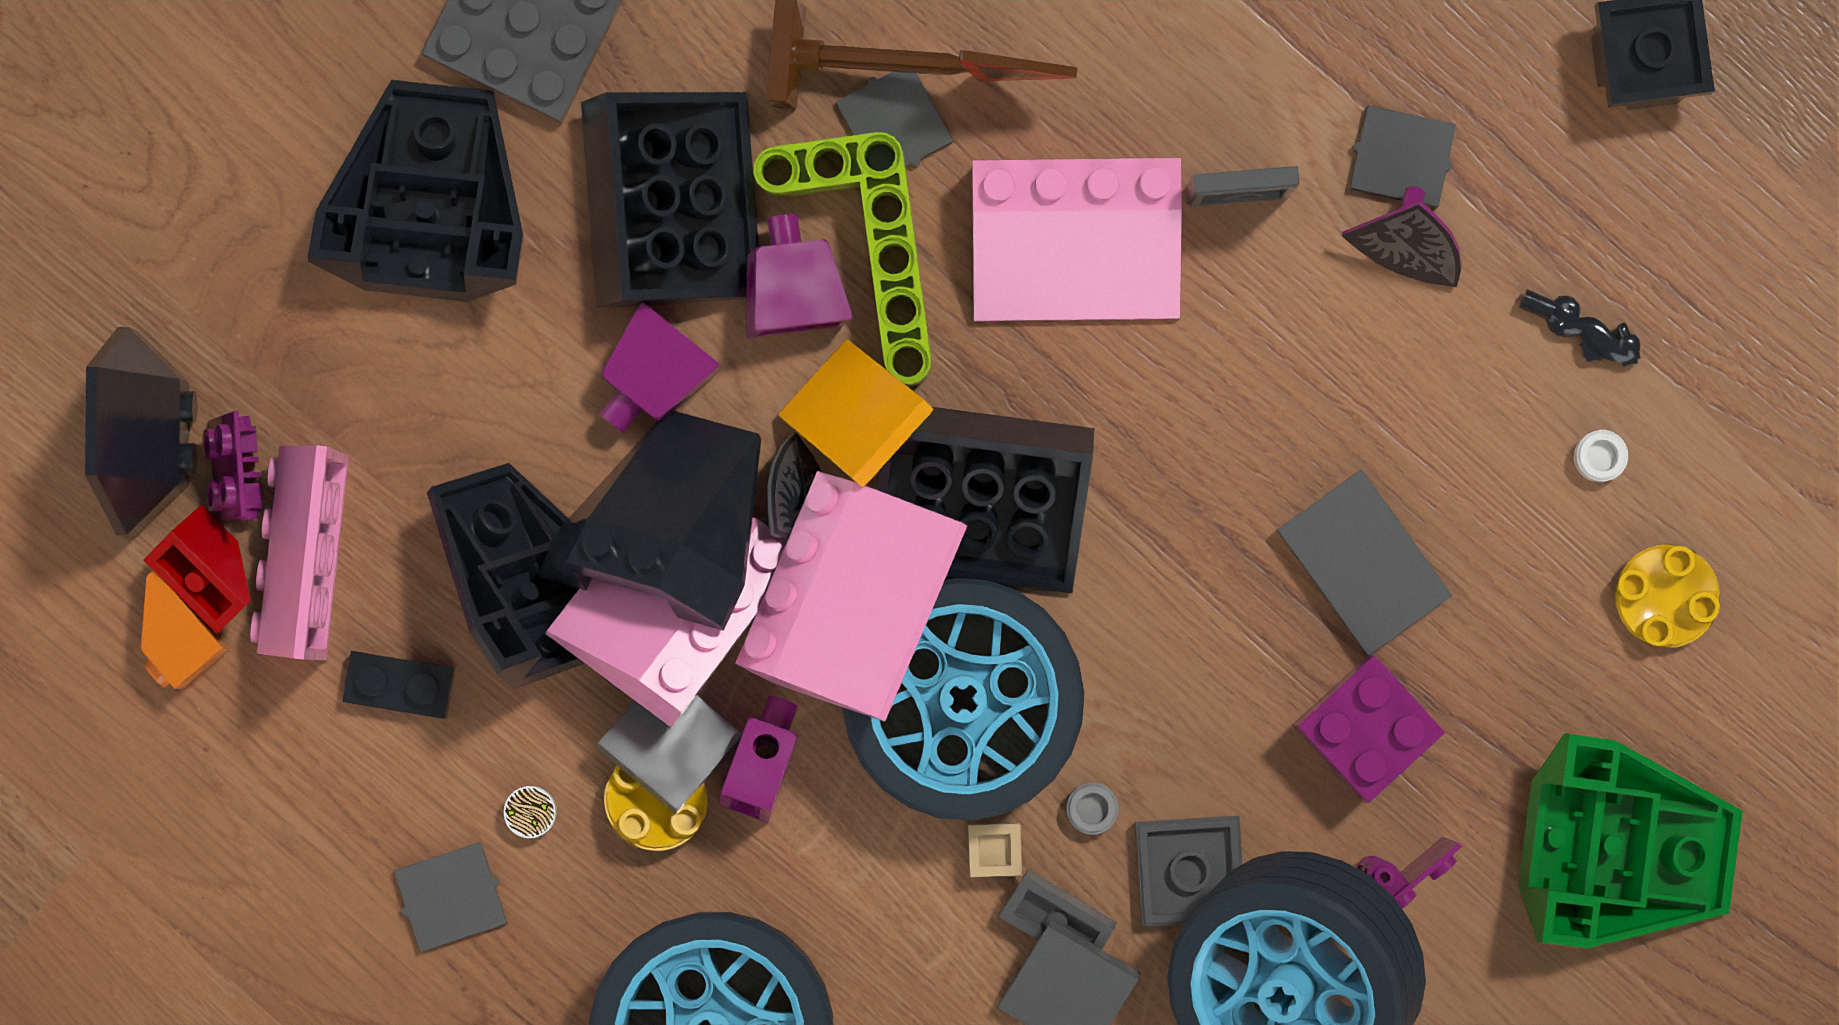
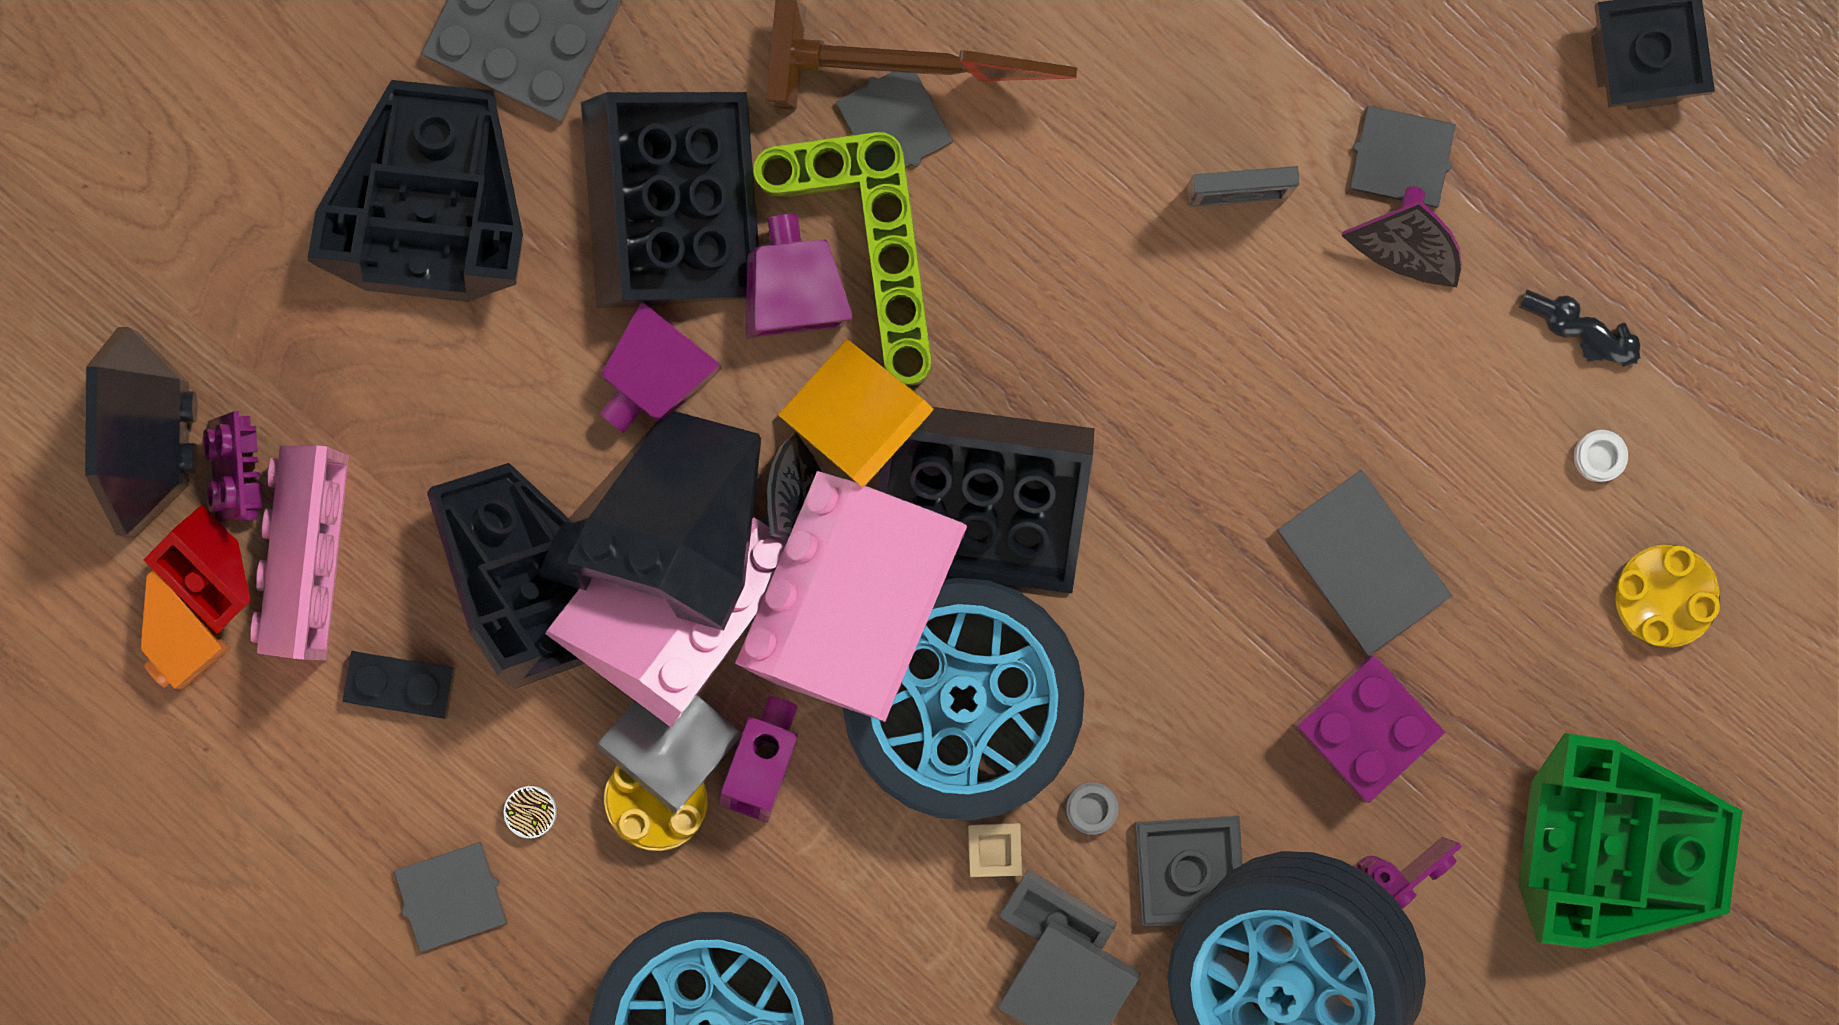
(1076, 239): bright pink slope -> none

